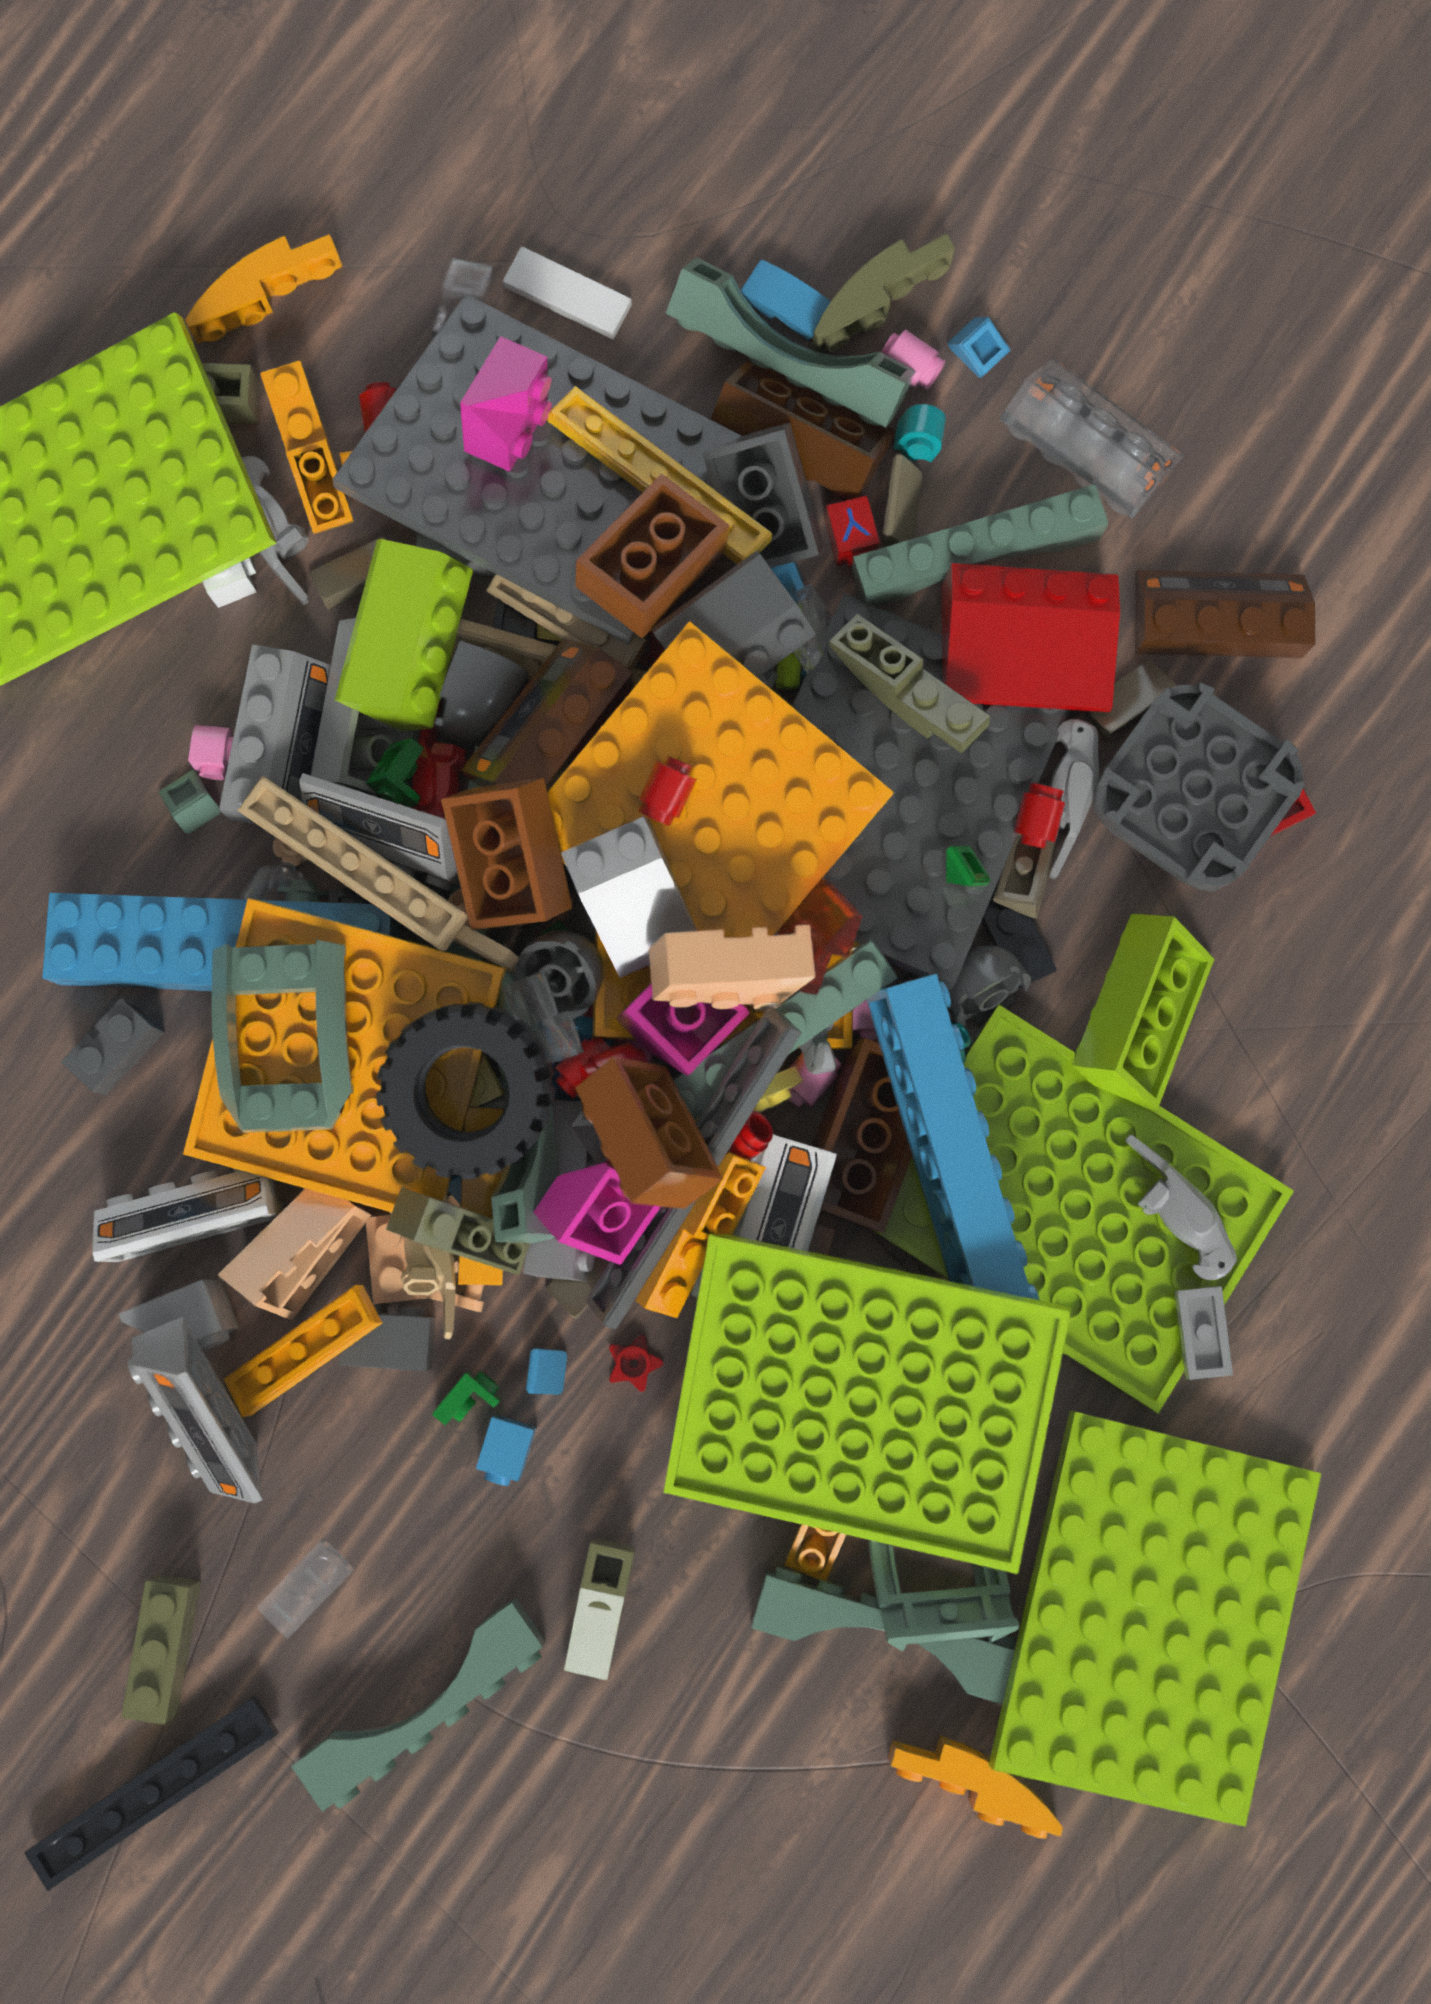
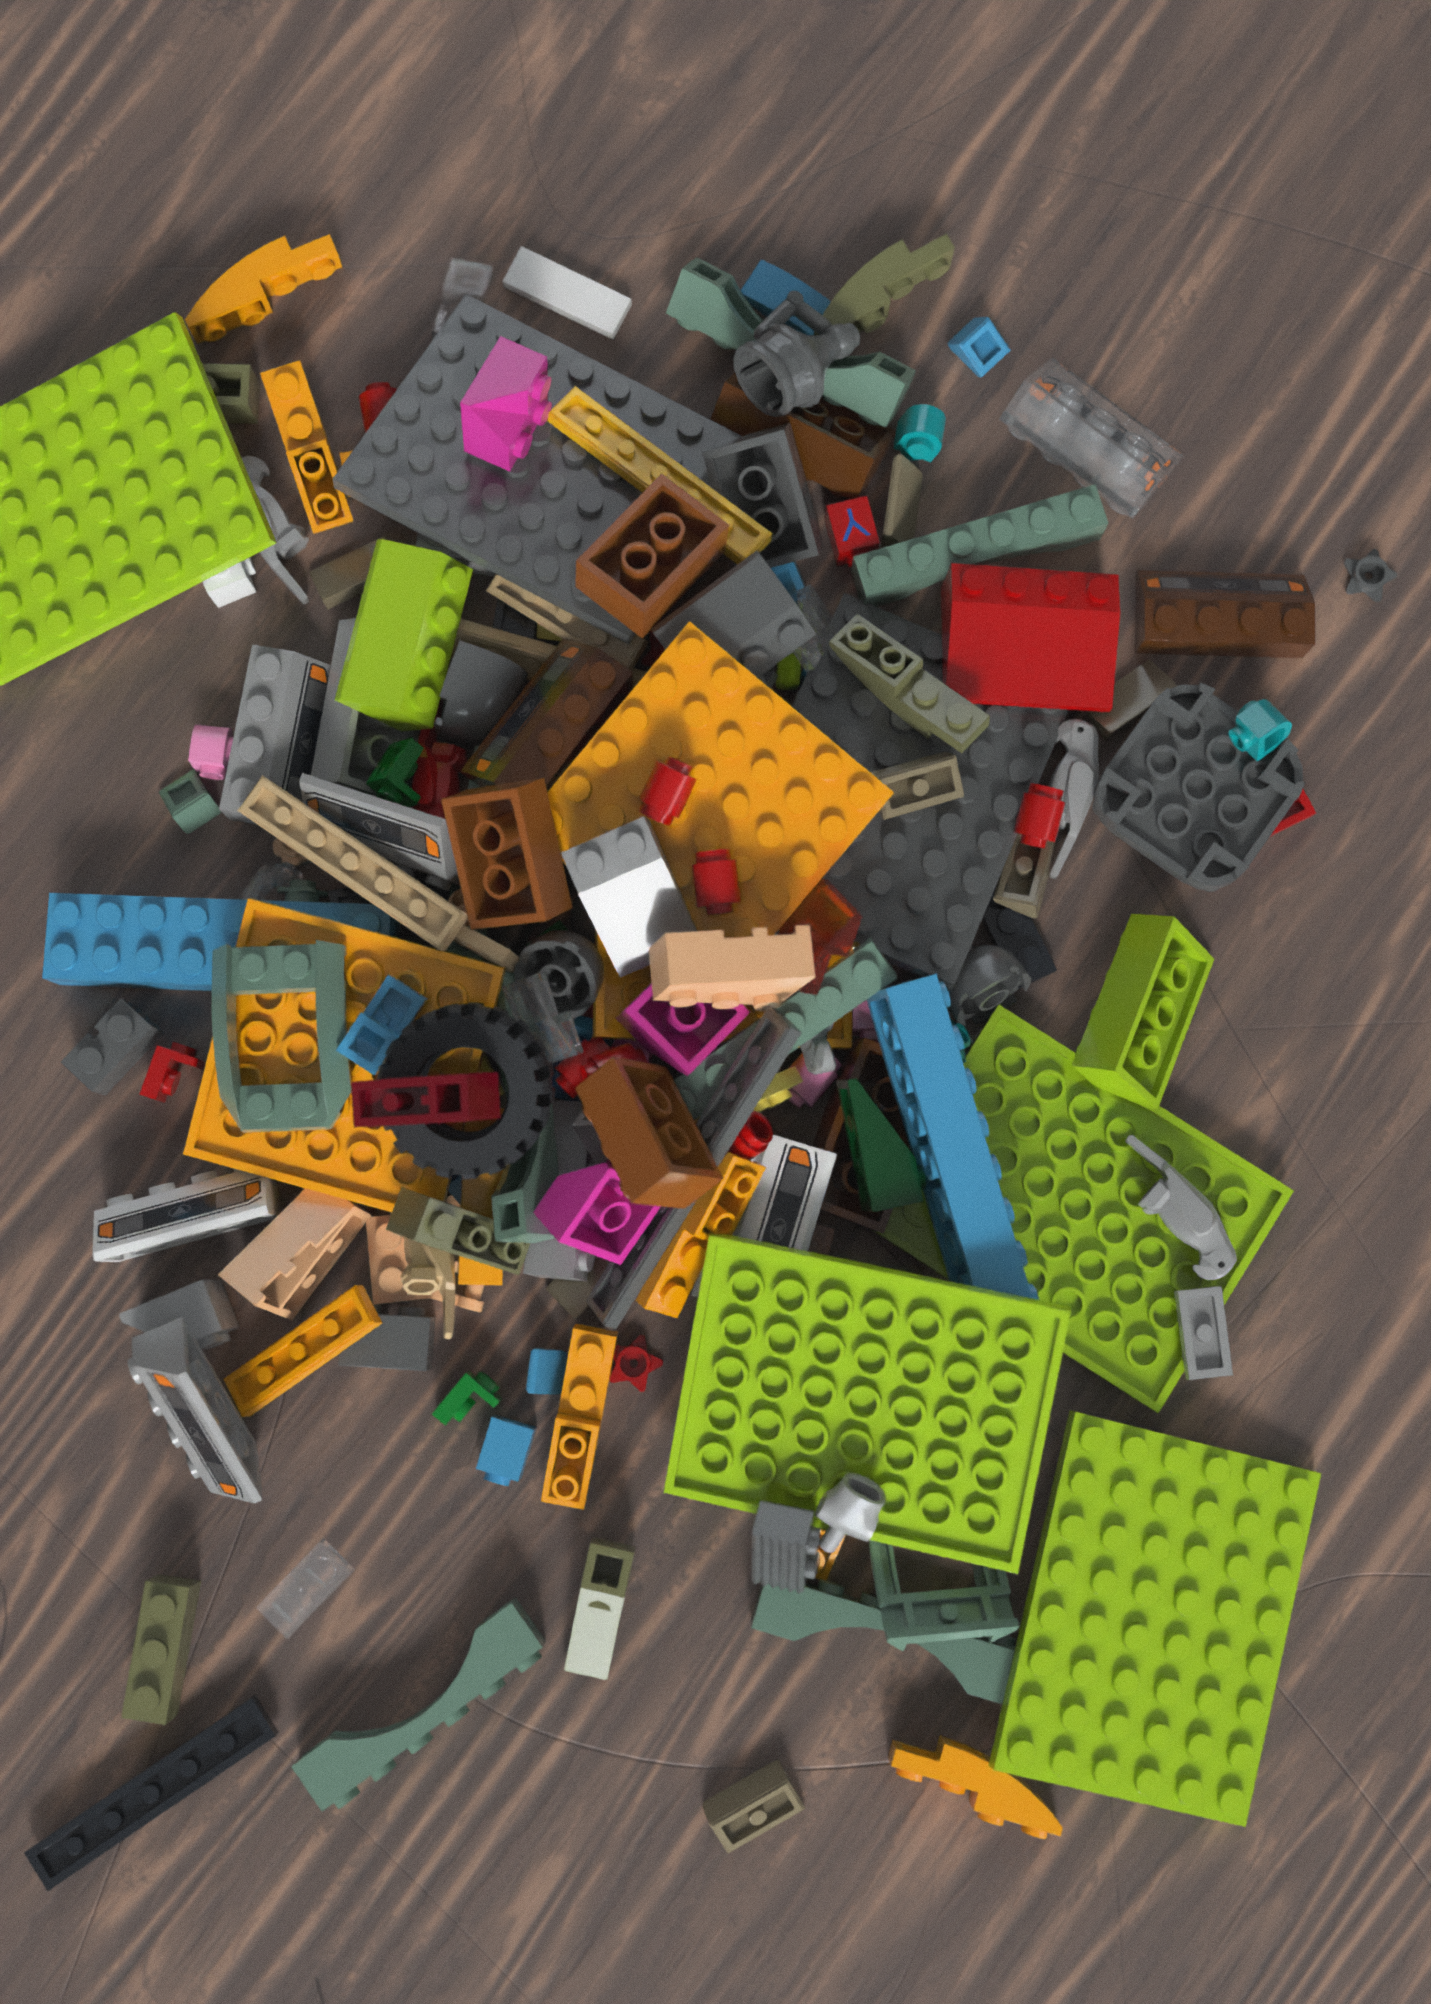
(162, 1075): none -> red bracket
(381, 1023): none -> dark azure slope
(426, 1099): none -> dark red slope
(579, 1416): none -> light orange slope
(716, 881): none -> red brick
(752, 1806): none -> dark tan slope
(784, 1546): none -> dark grey brick
(787, 366): none -> dark grey piece
(850, 1510): none -> light grey piece
(880, 1159): none -> dark green slope
(916, 355): bright pink brick -> none
(920, 783): none -> dark tan slope
(964, 867): green slope -> none
(1259, 728): none -> teal plate
(1376, 567): none -> dark grey plate

